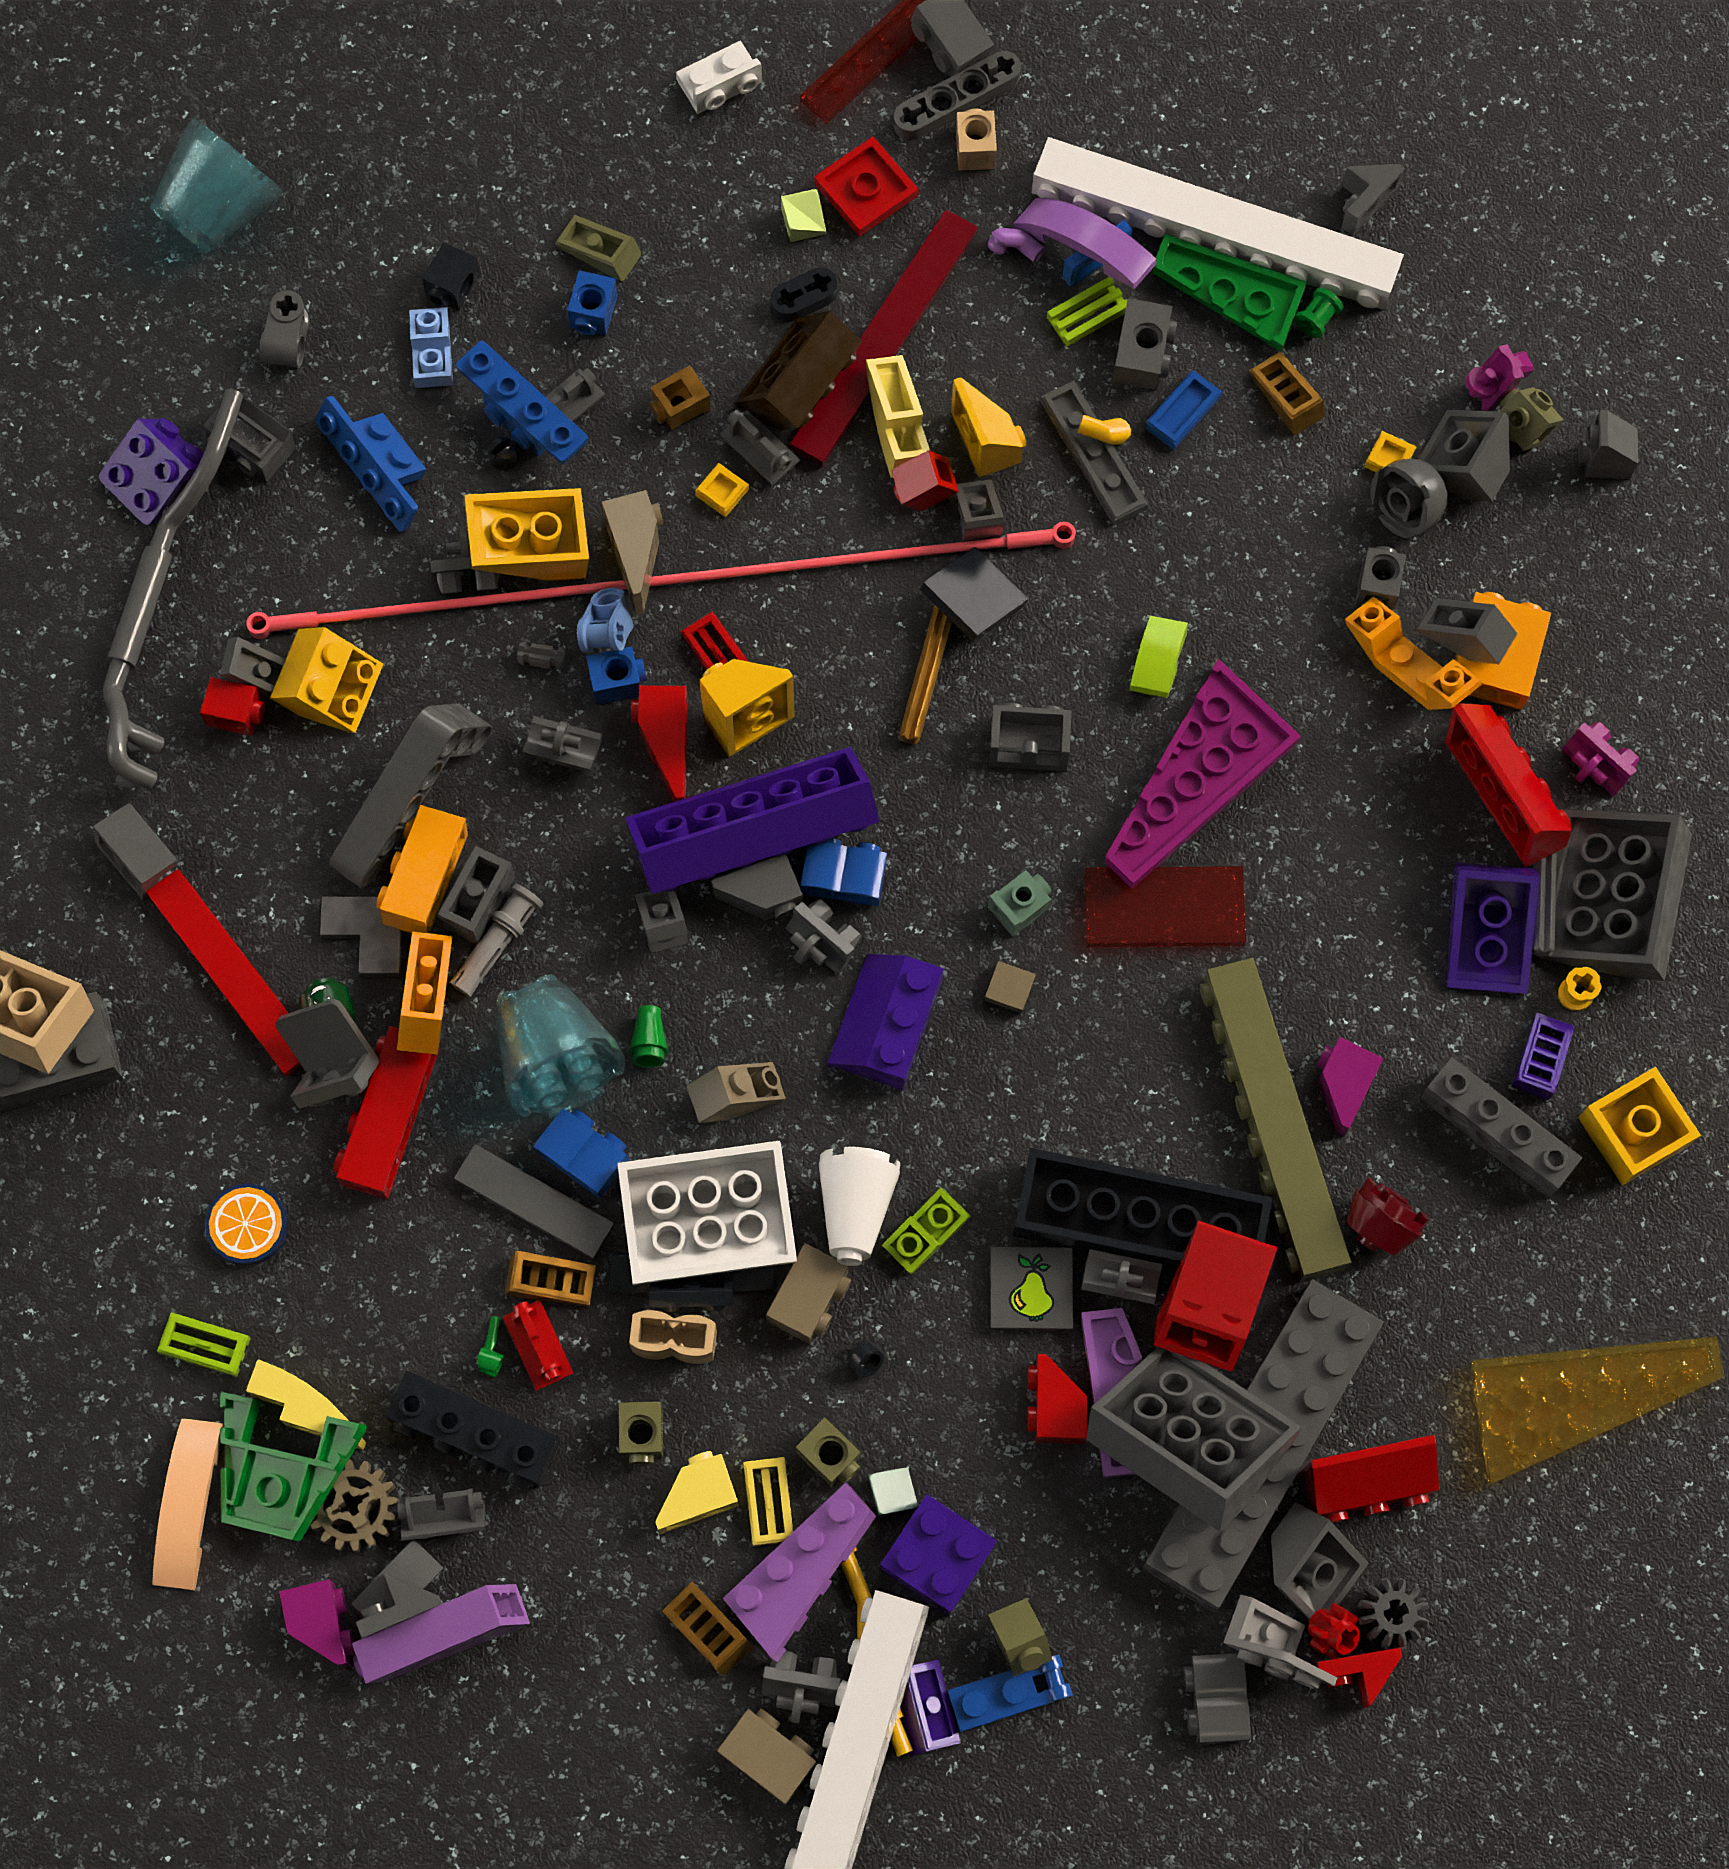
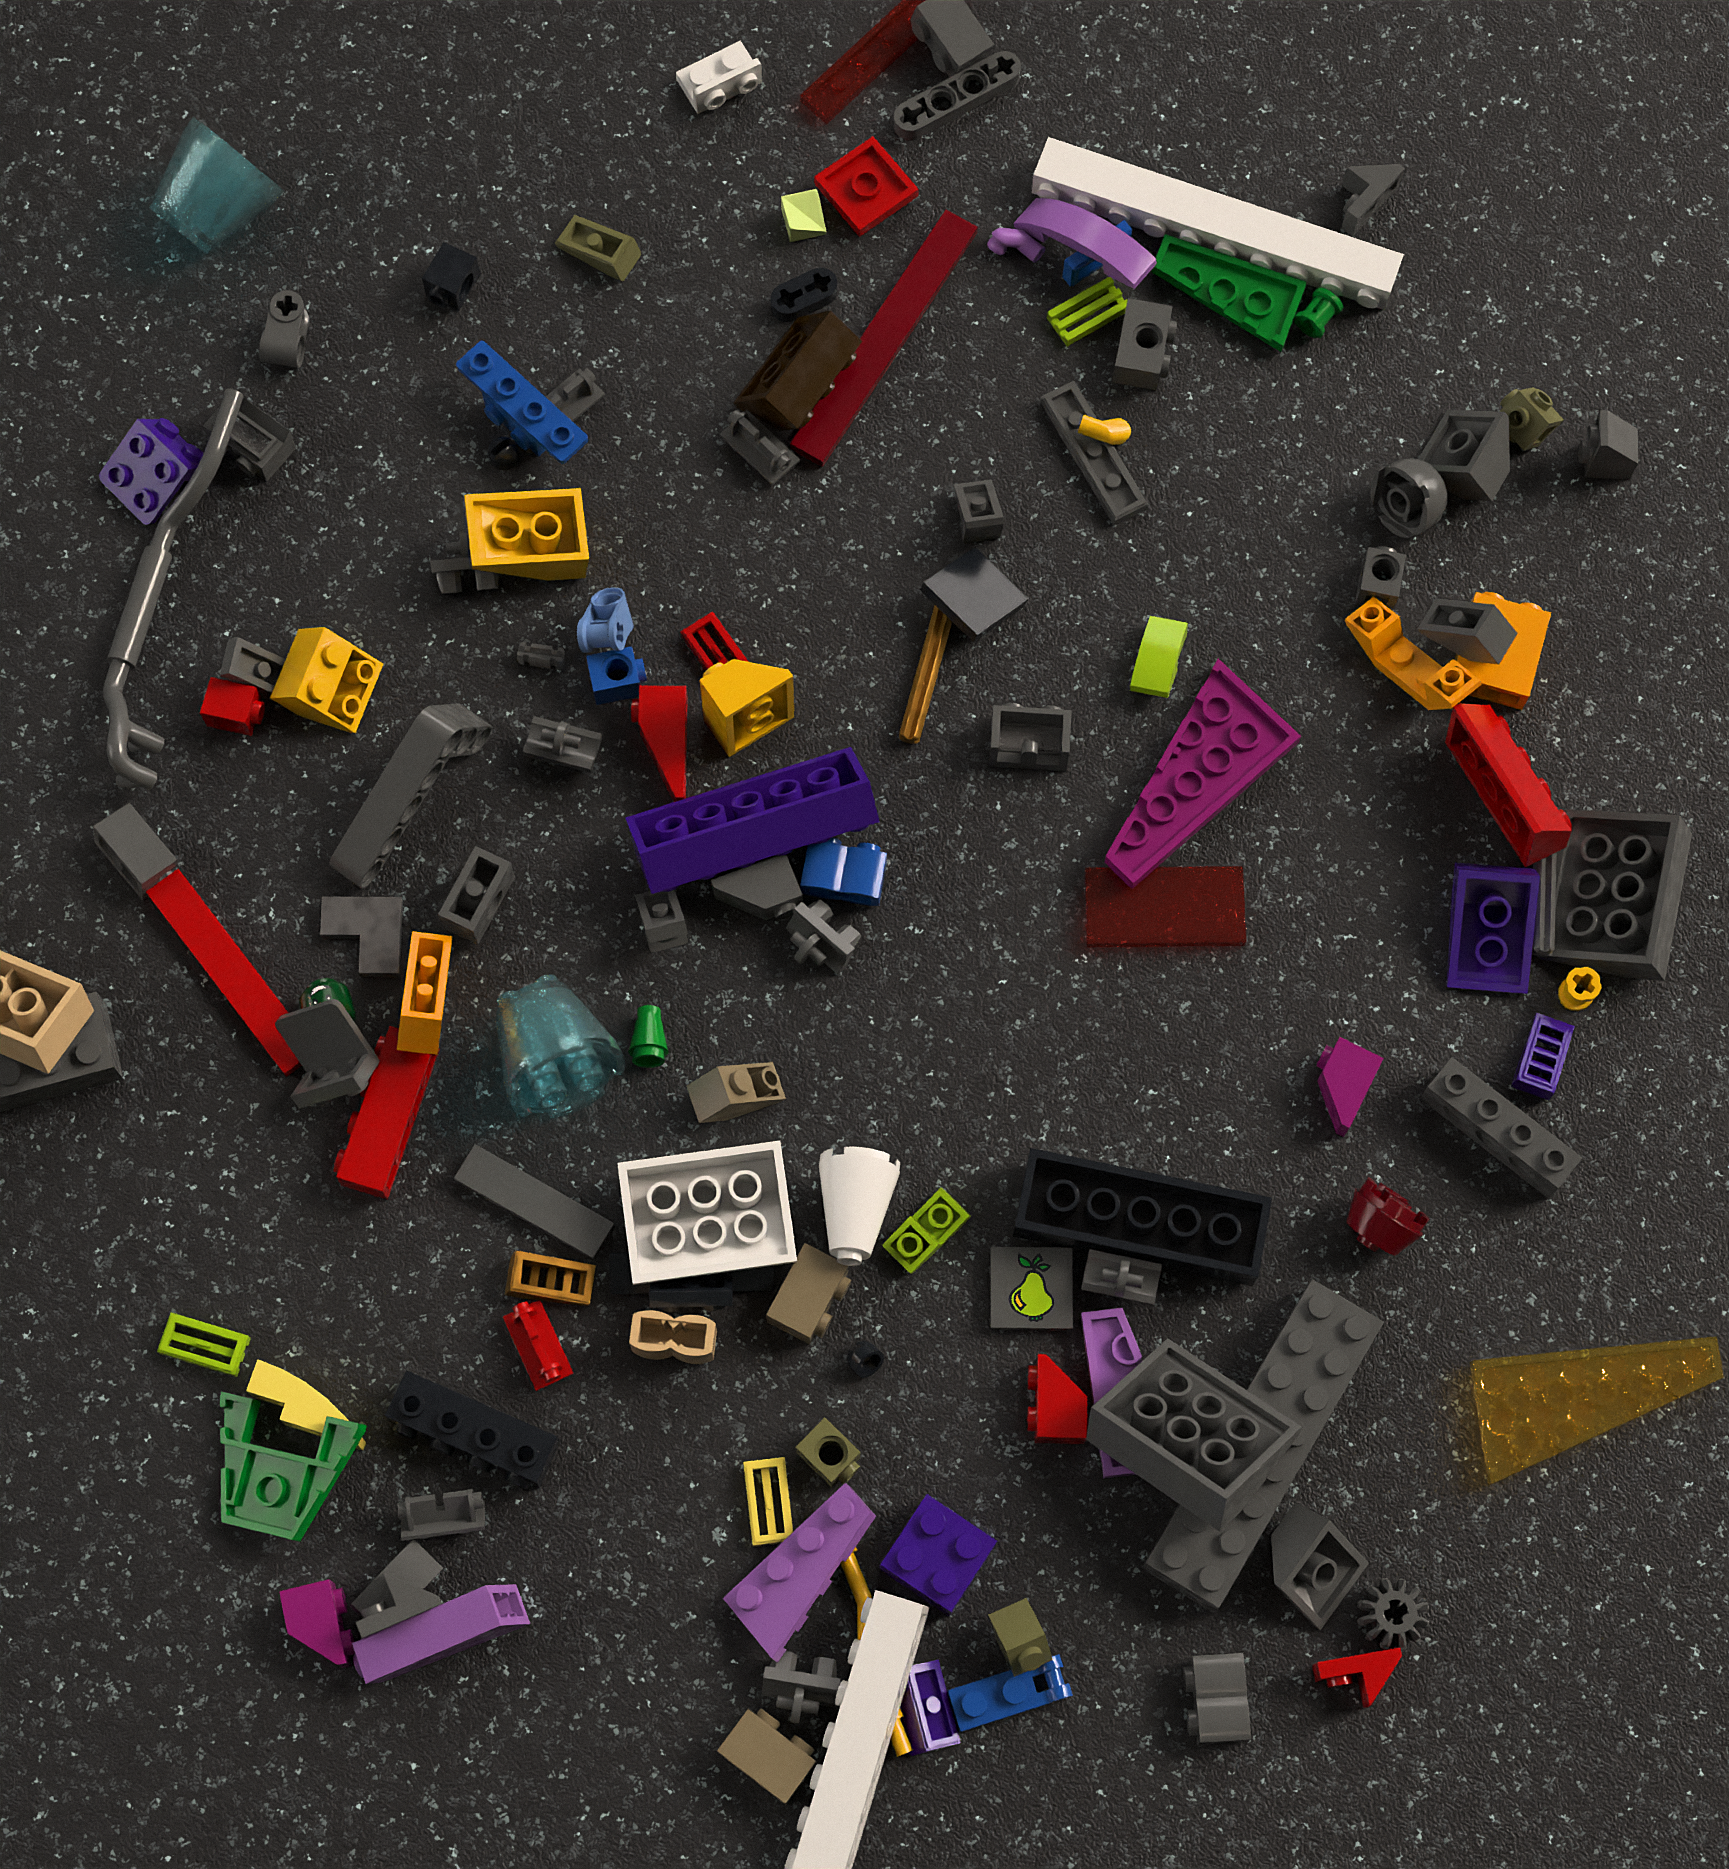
(185, 1504): light nougat slope -> none
(246, 1224): tile -> none
(312, 619): coral piece -> none
(370, 1496): dark tan gear -> none
(376, 457): blue bracket -> none
(422, 870): light orange brick -> none
(431, 347): light blue slope -> none
(488, 1360): green hand -> none
(506, 925): light grey pin -> none
(582, 1152): blue brick -> none
(592, 289): blue brick -> none
(635, 540): dark tan slope -> none
(639, 1413): olive brick -> none
(682, 388): pearl gold brick -> none
(697, 1493): light yellow slope -> none
(722, 490): yellow tile -> none
(732, 1653): pearl gold slope -> none
(886, 1018): dark purple slope -> none
(892, 1492): slope -> none
(895, 410): light yellow slope -> none
(924, 481): red brick -> none
(976, 153): tan brick -> none
(985, 430): yellow slope -> none
(1010, 987): dark tan tile -> none
(1017, 914): sand green brick -> none
(1183, 410): blue tile -> none
(1214, 1296): red slope -> none
(1272, 1639): light grey bracket -> none
(1275, 1120): olive brick -> none
(1298, 413): pearl gold slope -> none
(1333, 1631): red gear -> none
(1372, 1479): red slope -> none
(1387, 450): yellow tile -> none
(1498, 376): magenta hips -> none
(1600, 760): magenta hips -> none
(1639, 1126): yellow brick -> none

